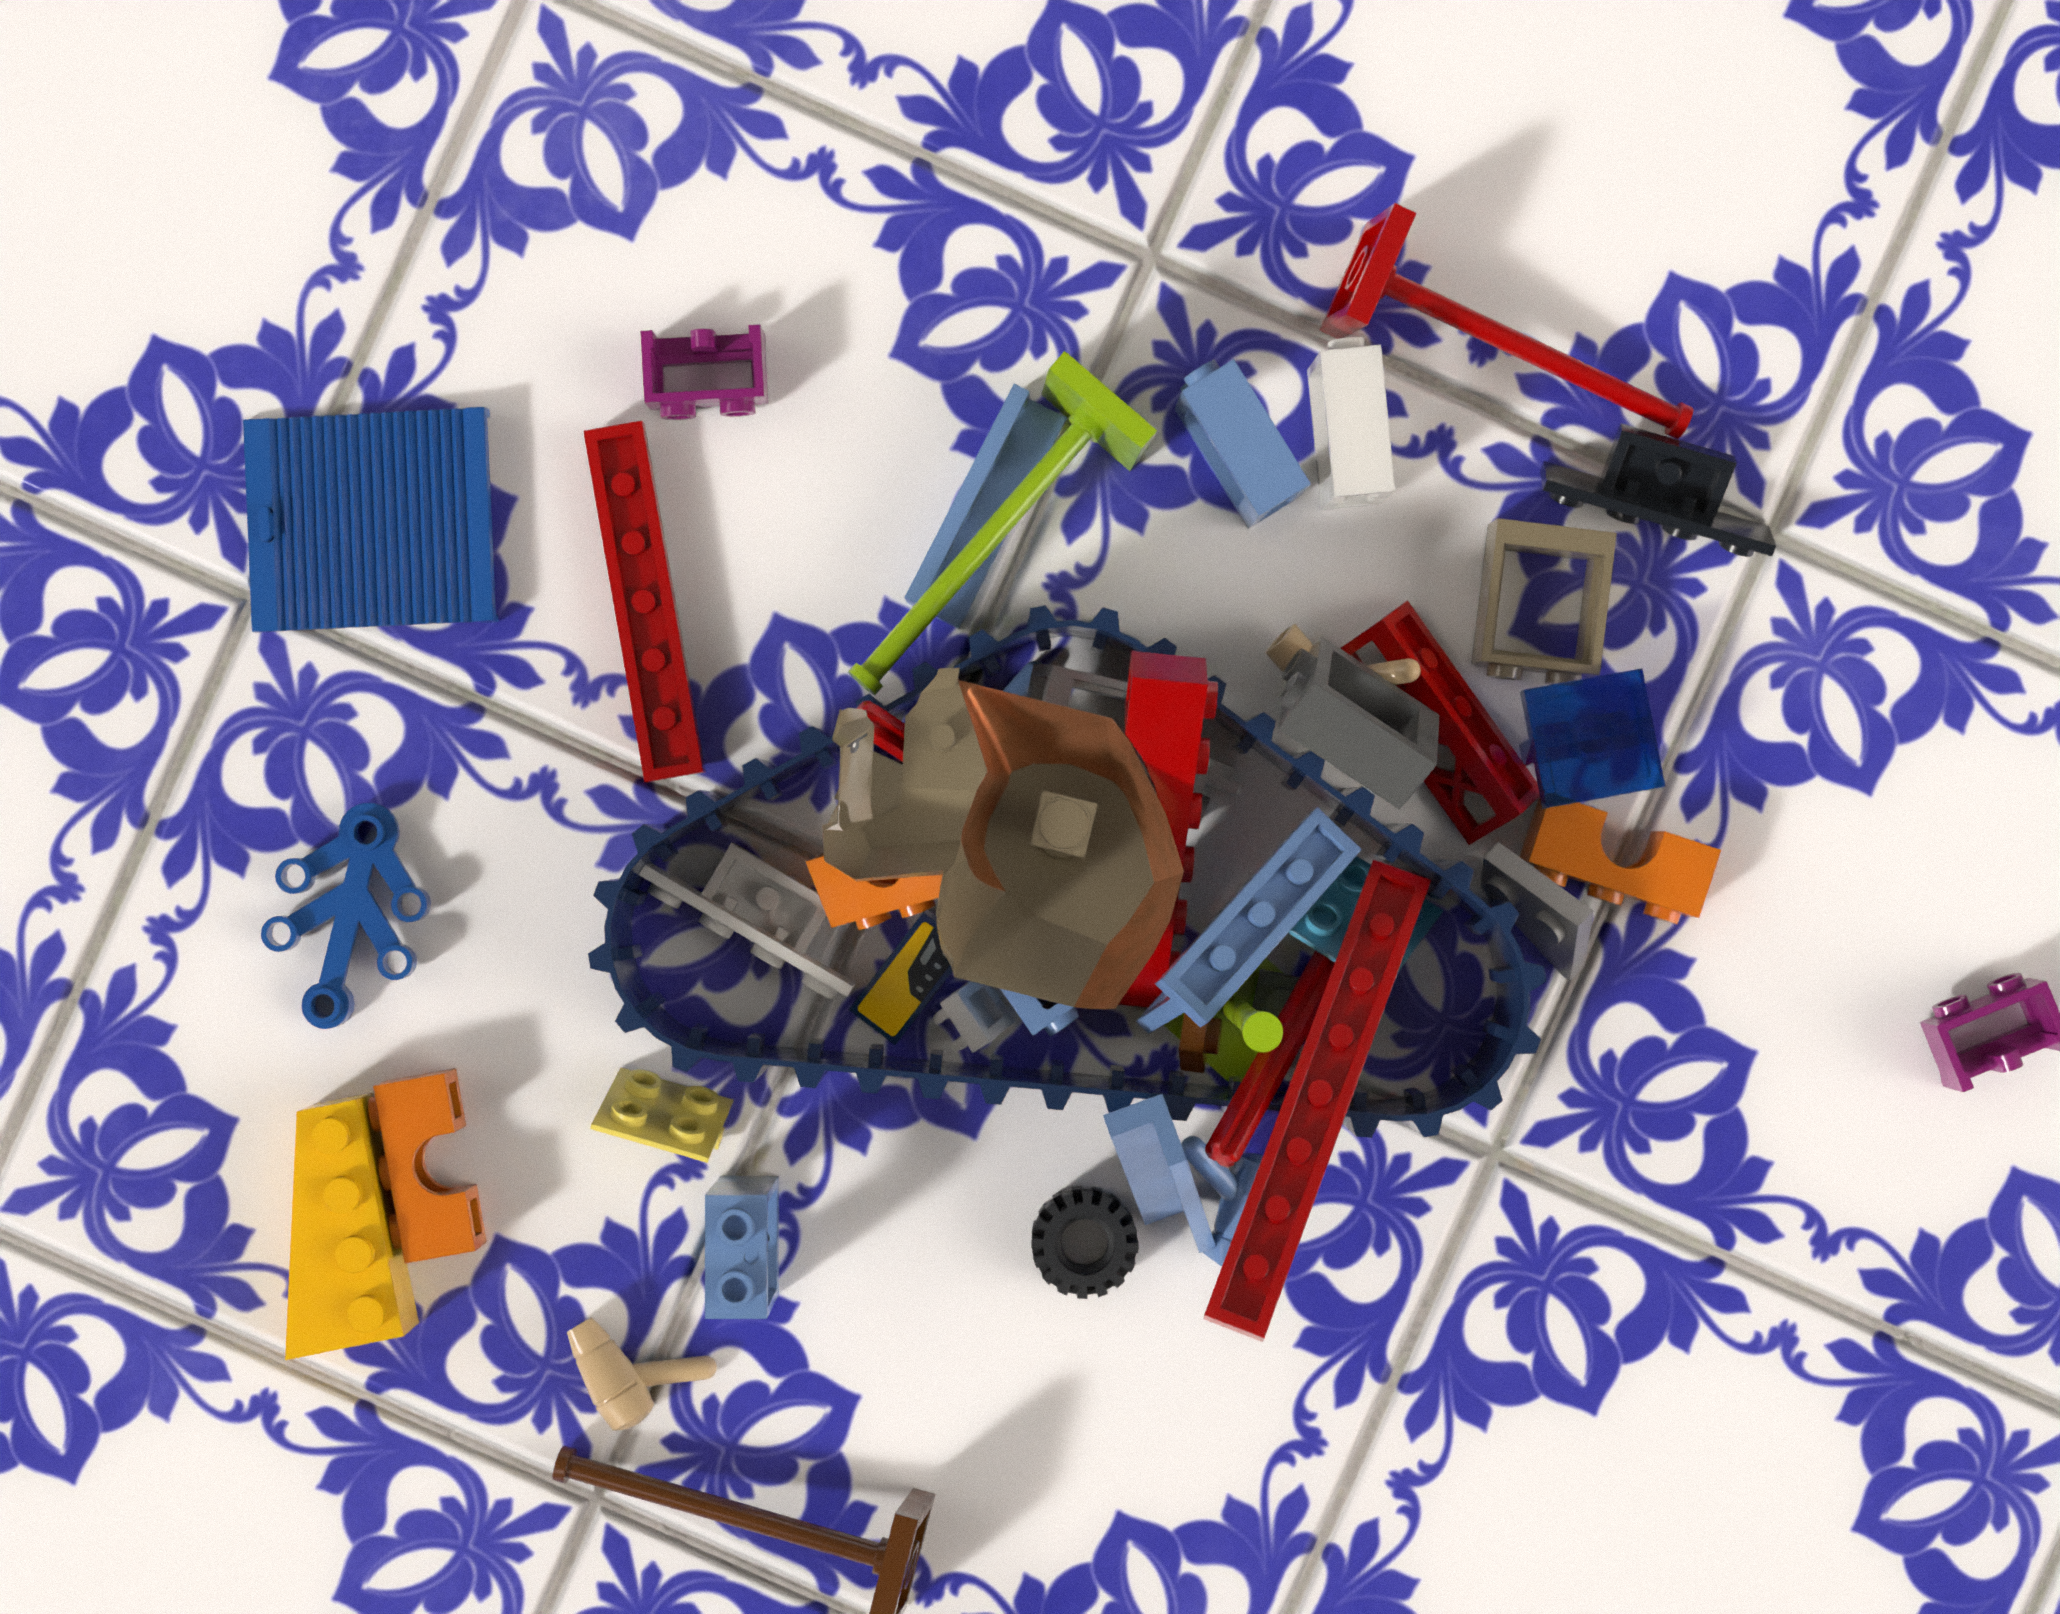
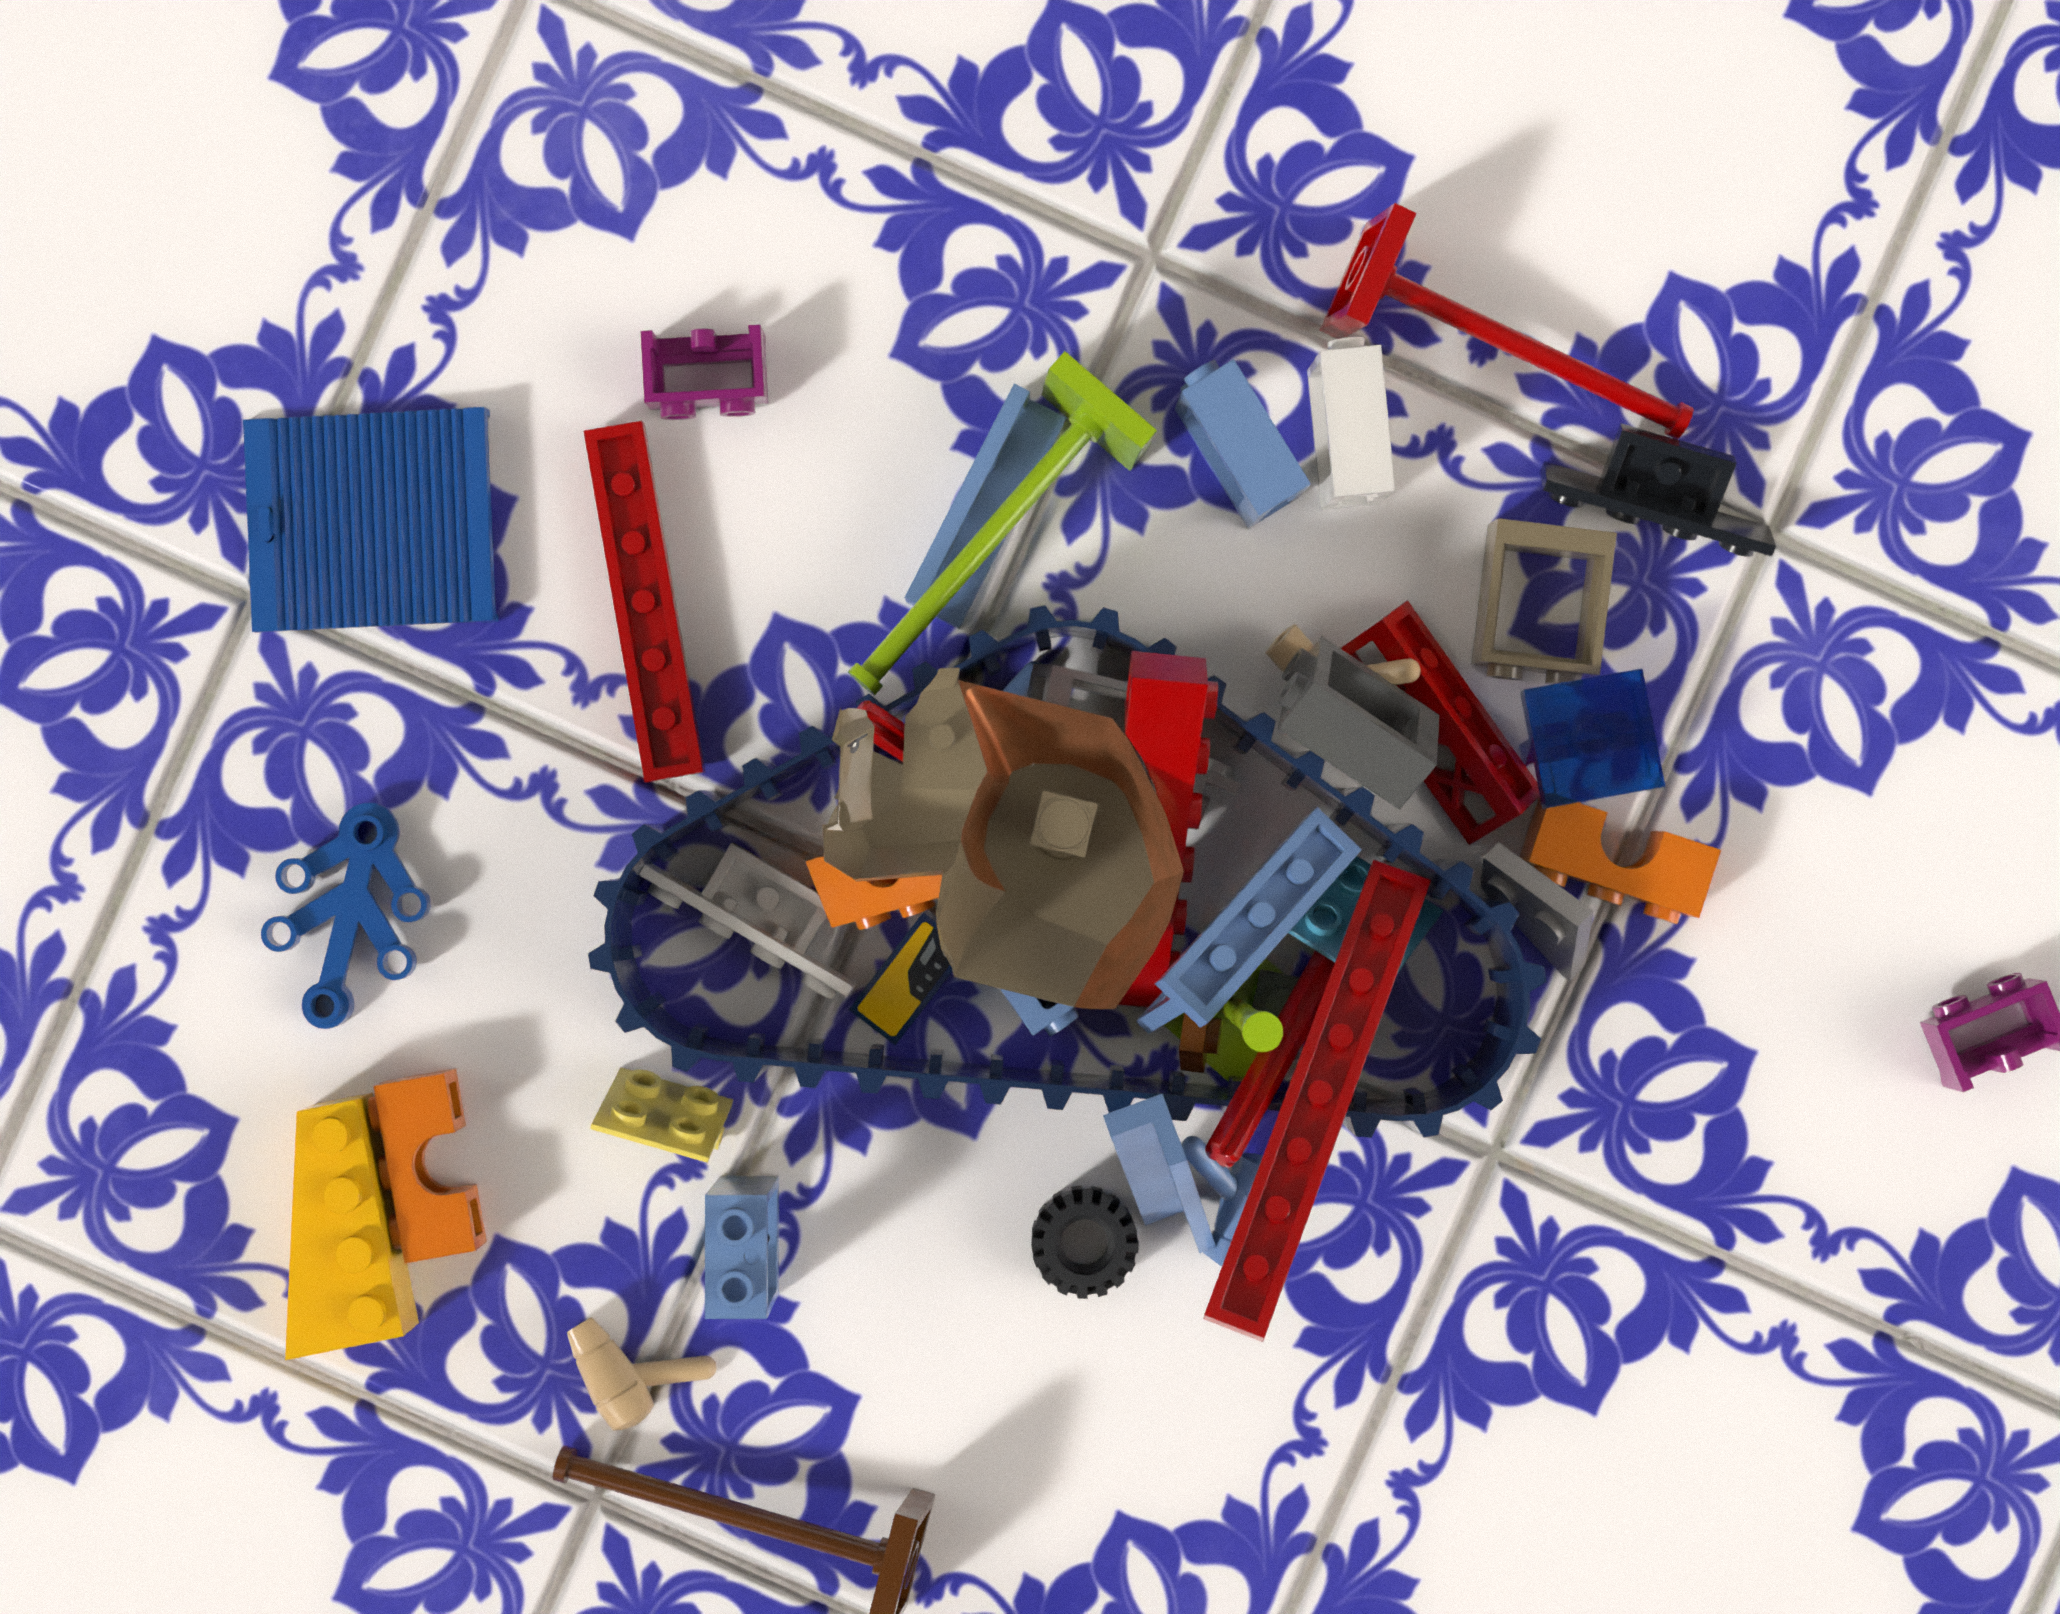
(975, 1014): white tile -> none

